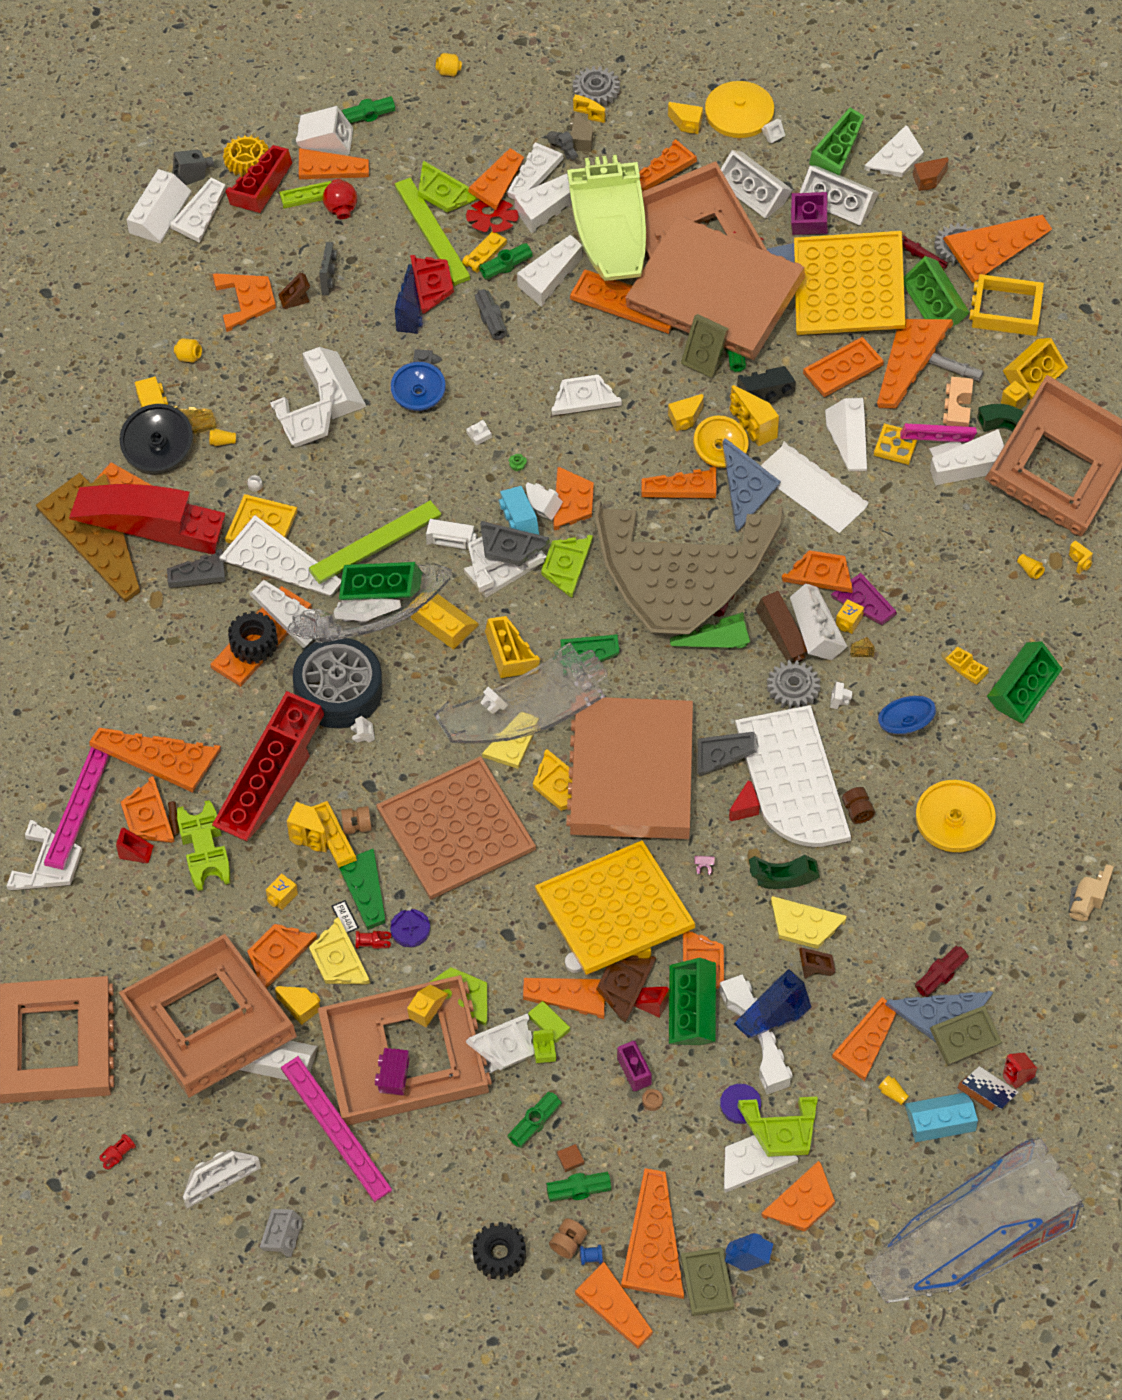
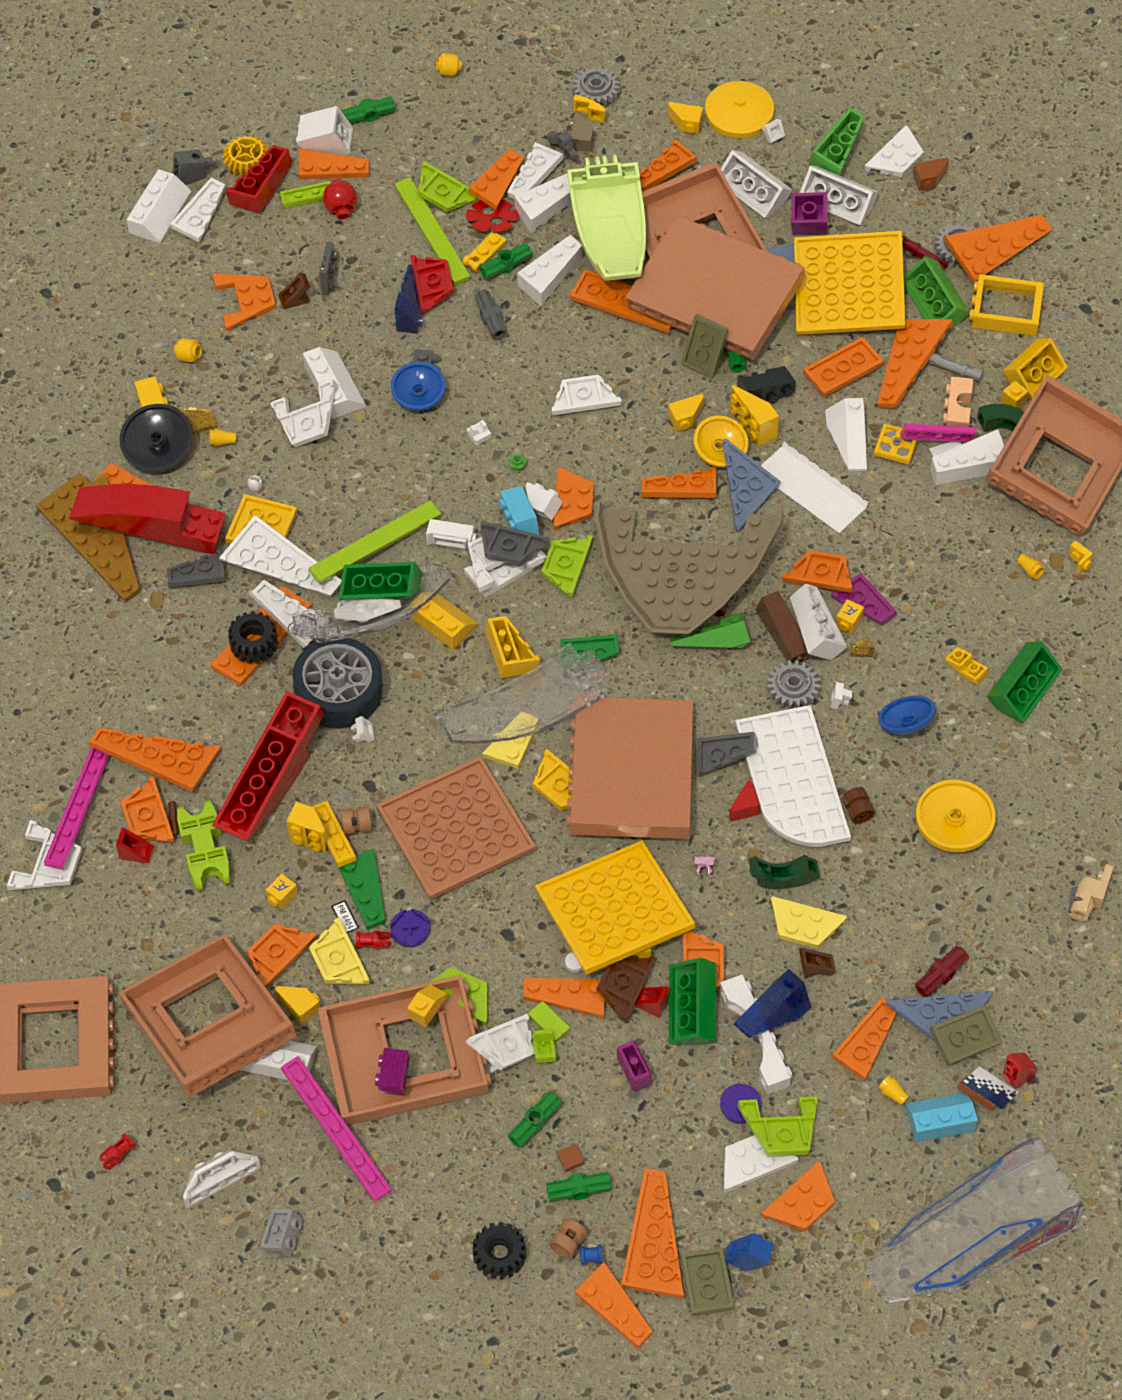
(493, 700): white tile -> none
(652, 1100): medium nougat tile -> none

